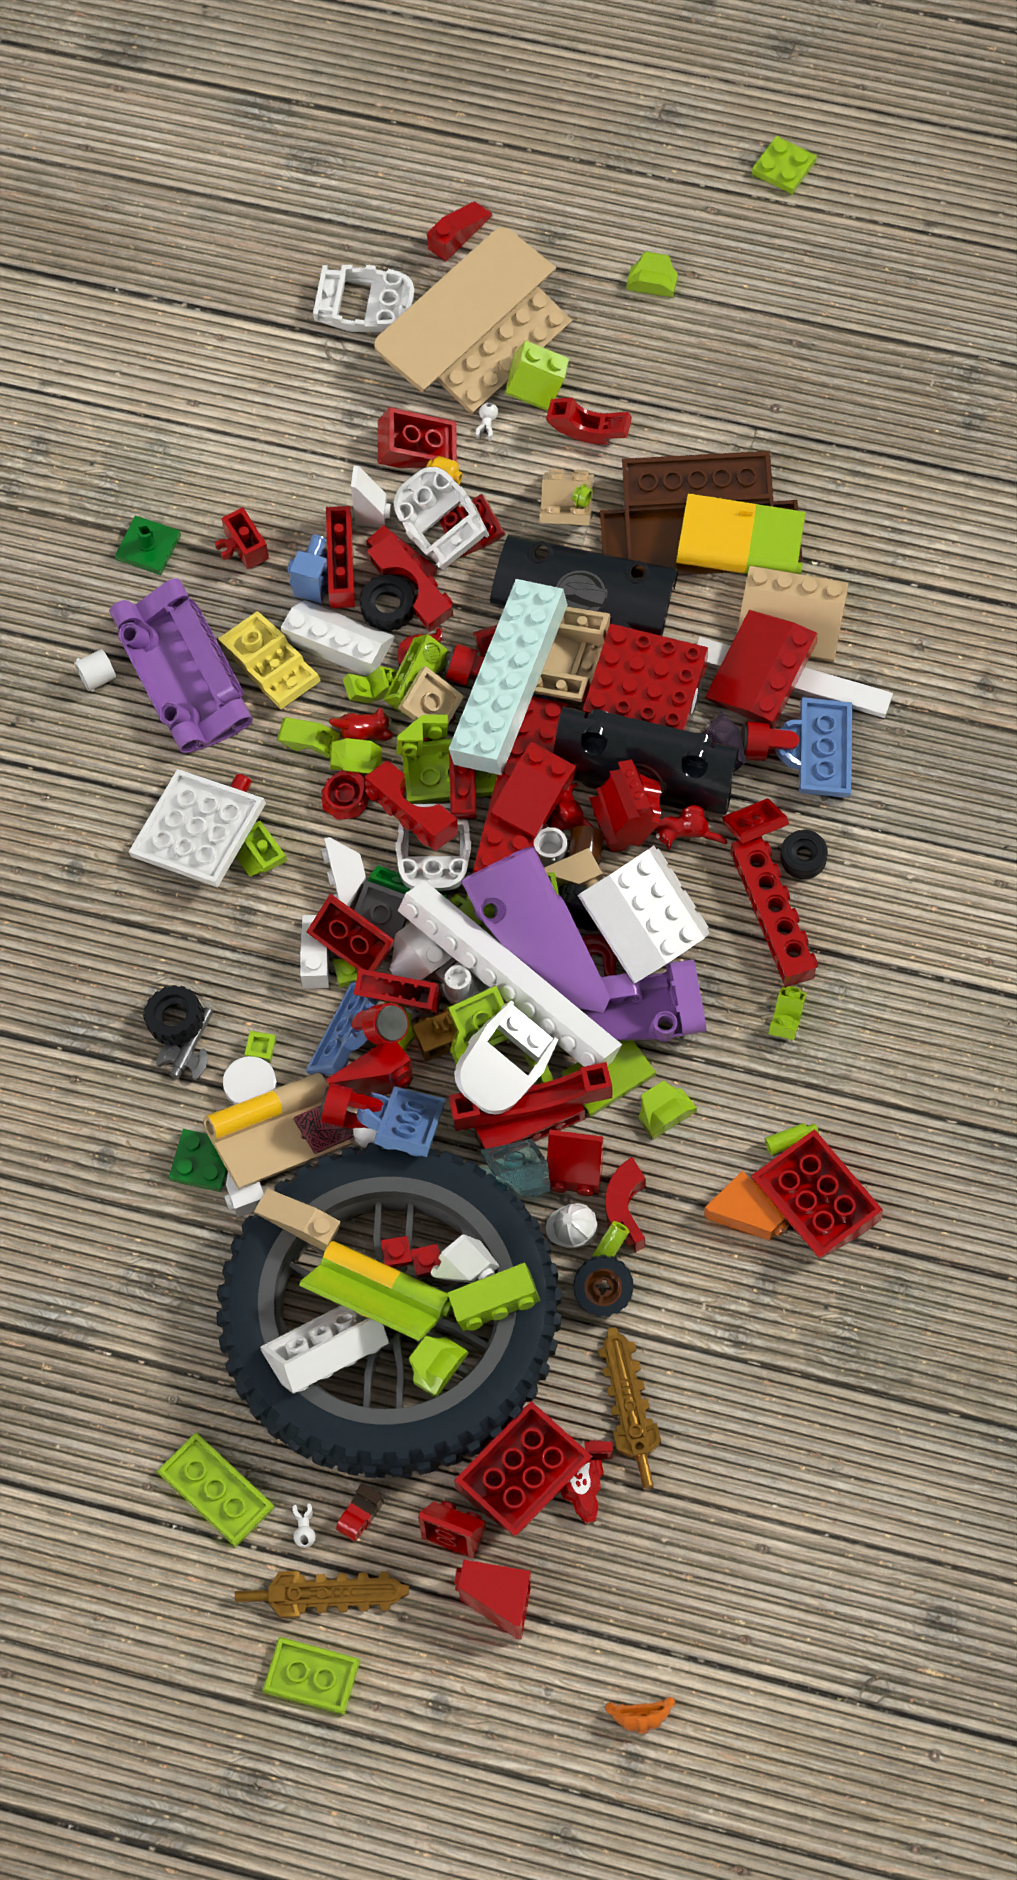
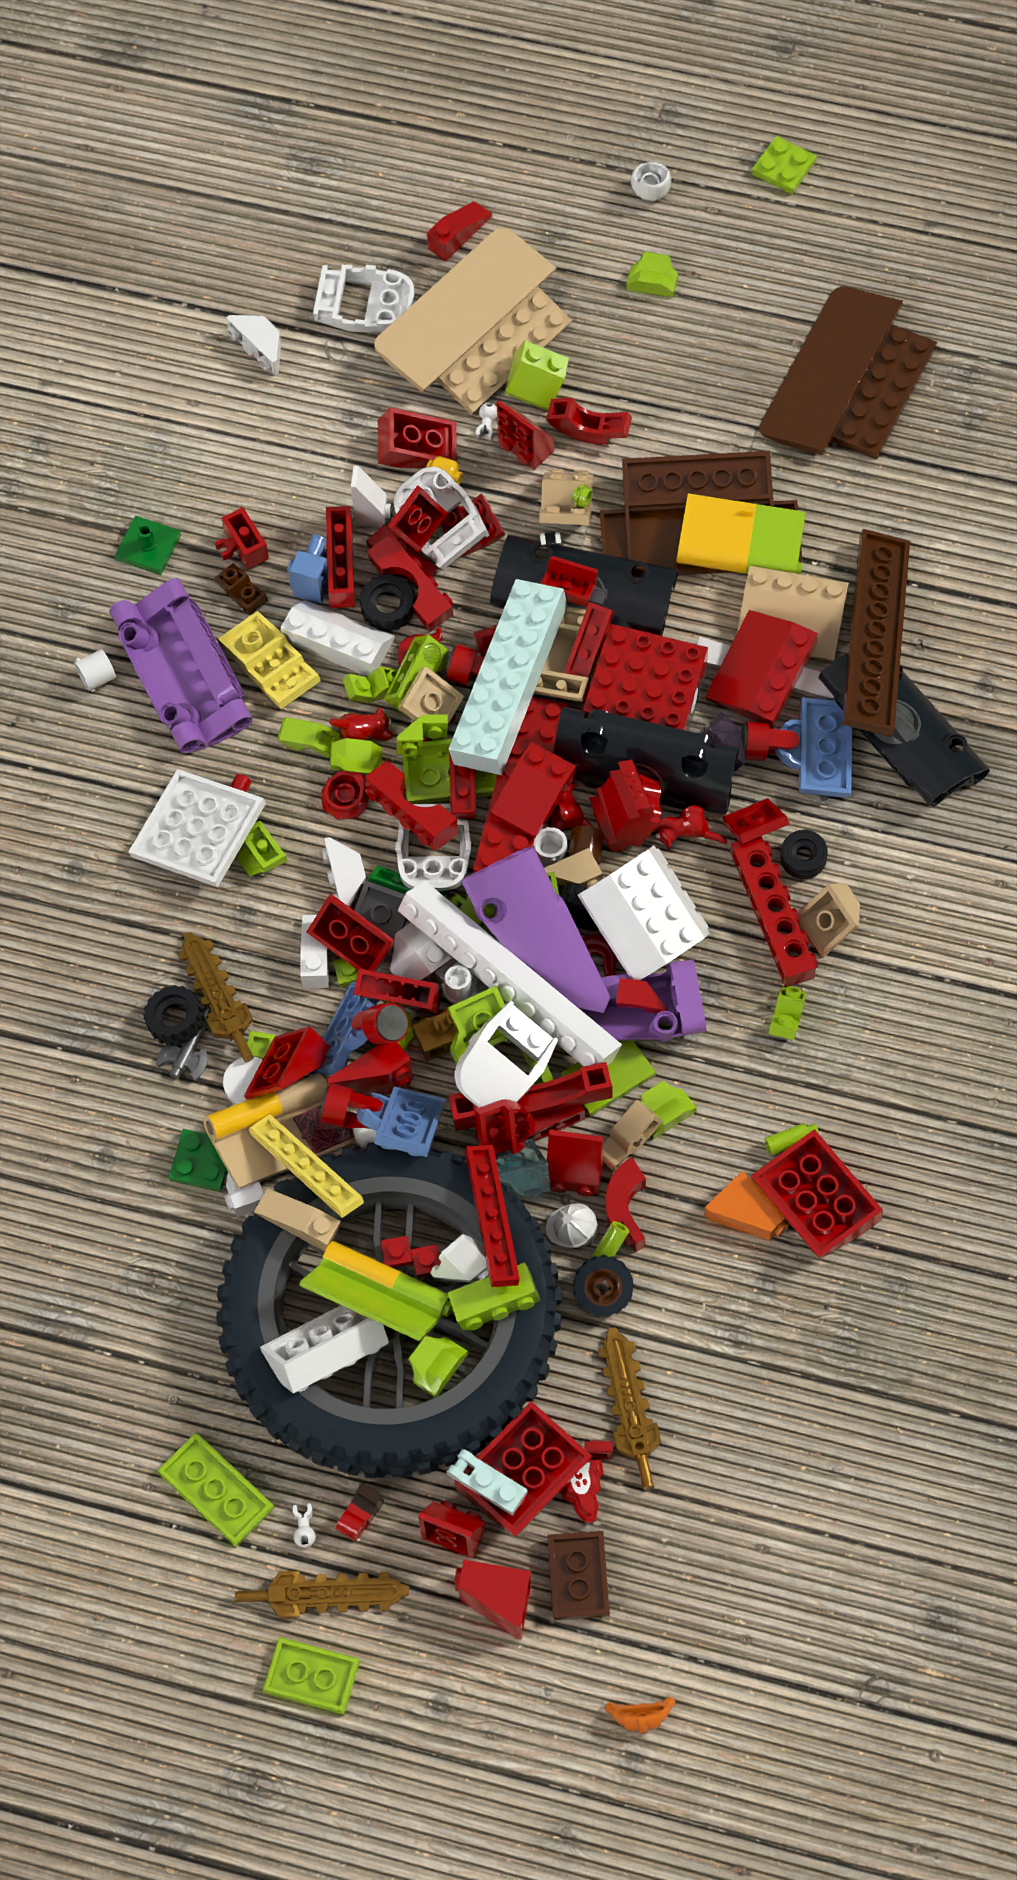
(227, 1017): none -> pearl gold bar
(241, 589): none -> reddish brown slope
(257, 338): none -> white slope
(287, 1061): none -> red slope
(306, 1166): none -> light yellow tile
(417, 519): none -> red slope
(487, 1482): none -> light aqua plate
(492, 1216): none -> red plate
(504, 1125): none -> red slope
(522, 436): none -> red slope
(550, 538): none -> sticker
(575, 579): none -> red bracket
(578, 1575): none -> reddish brown plate
(589, 640): none -> red plate
(629, 1134): none -> tan piece
(638, 995): none -> red slope
(651, 181): none -> white hair
(830, 917): none -> tan slope
(849, 377): none -> reddish brown slope
(876, 633): none -> reddish brown plate
(920, 742): none -> black panel

